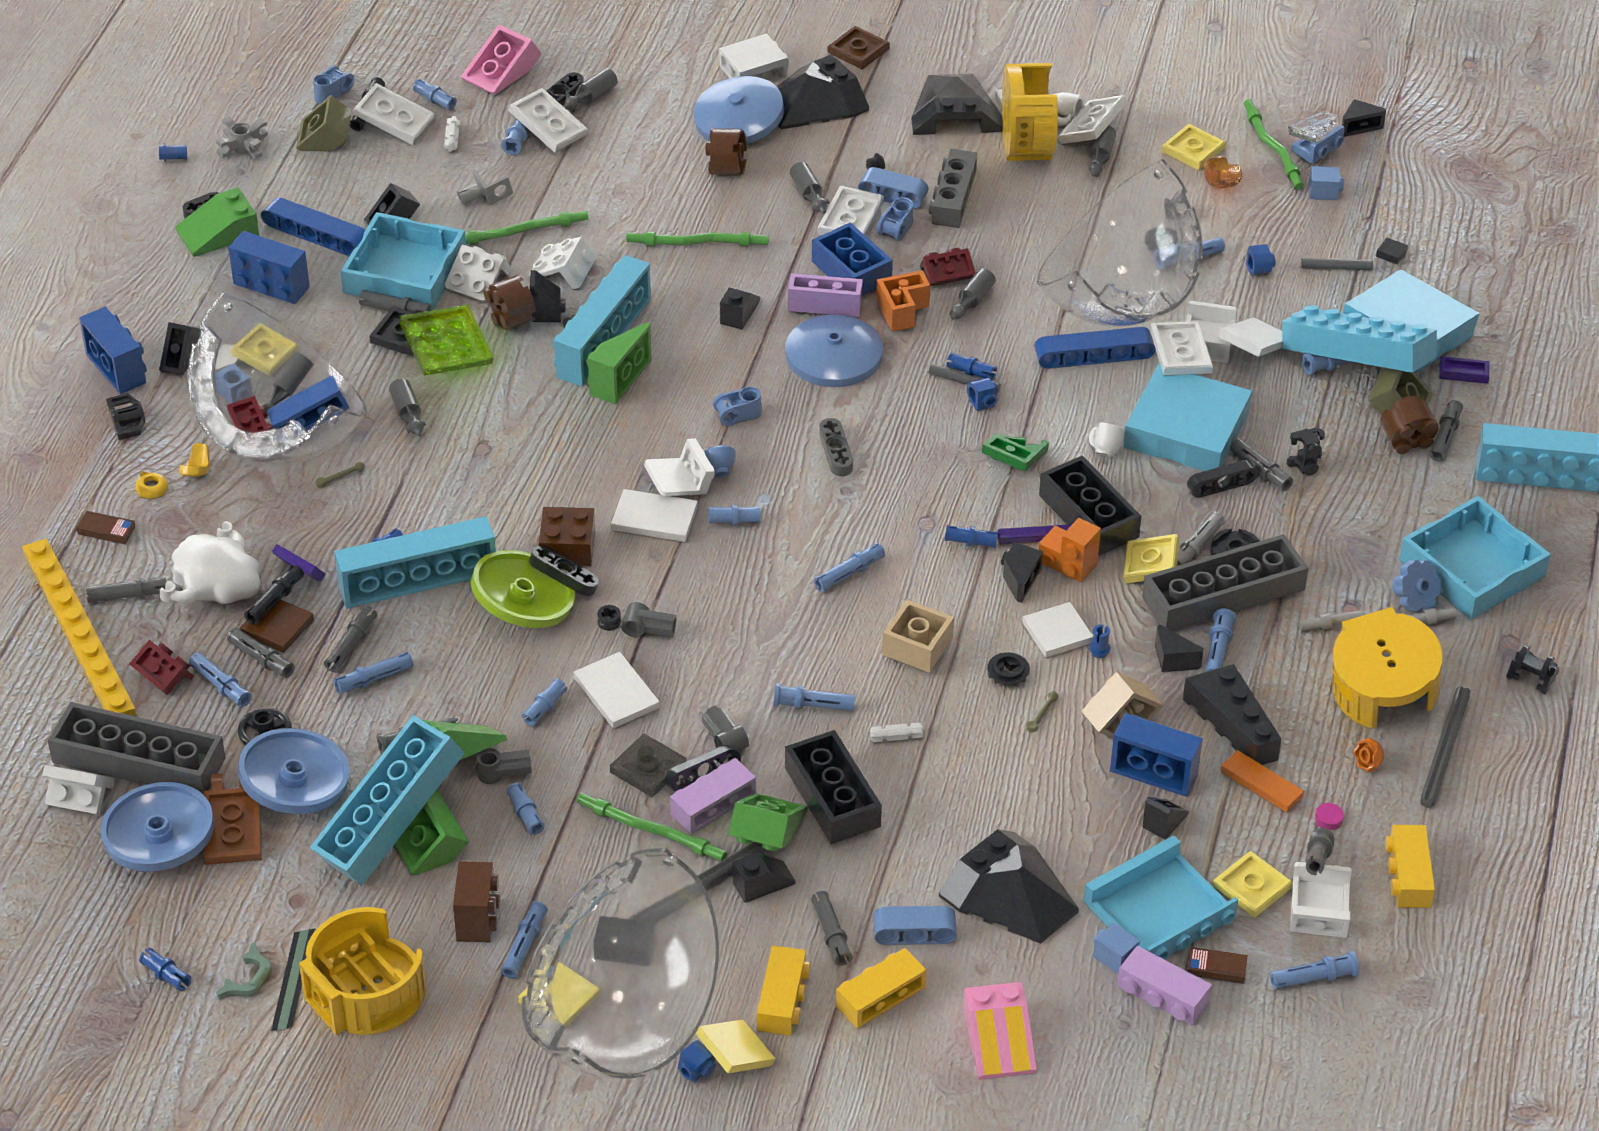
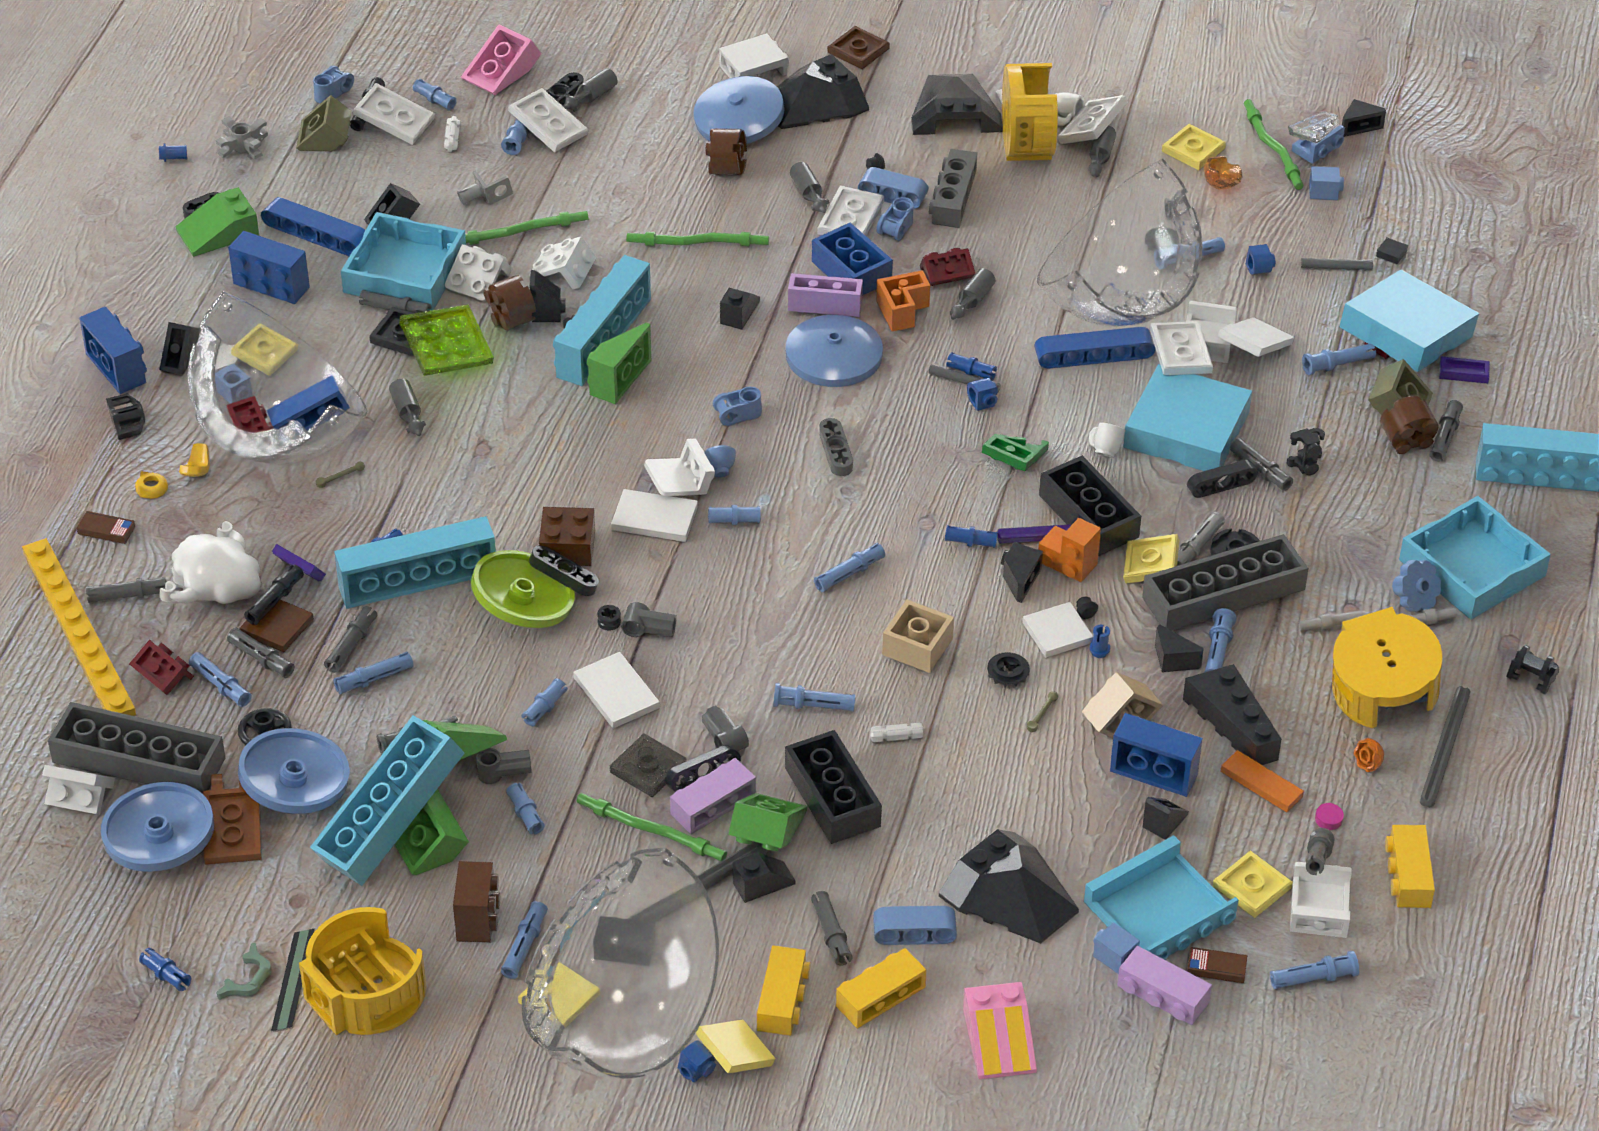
(289, 379): dark grey wheel -> none
(1086, 607): none -> black piece
(1359, 338): medium azure brick -> none

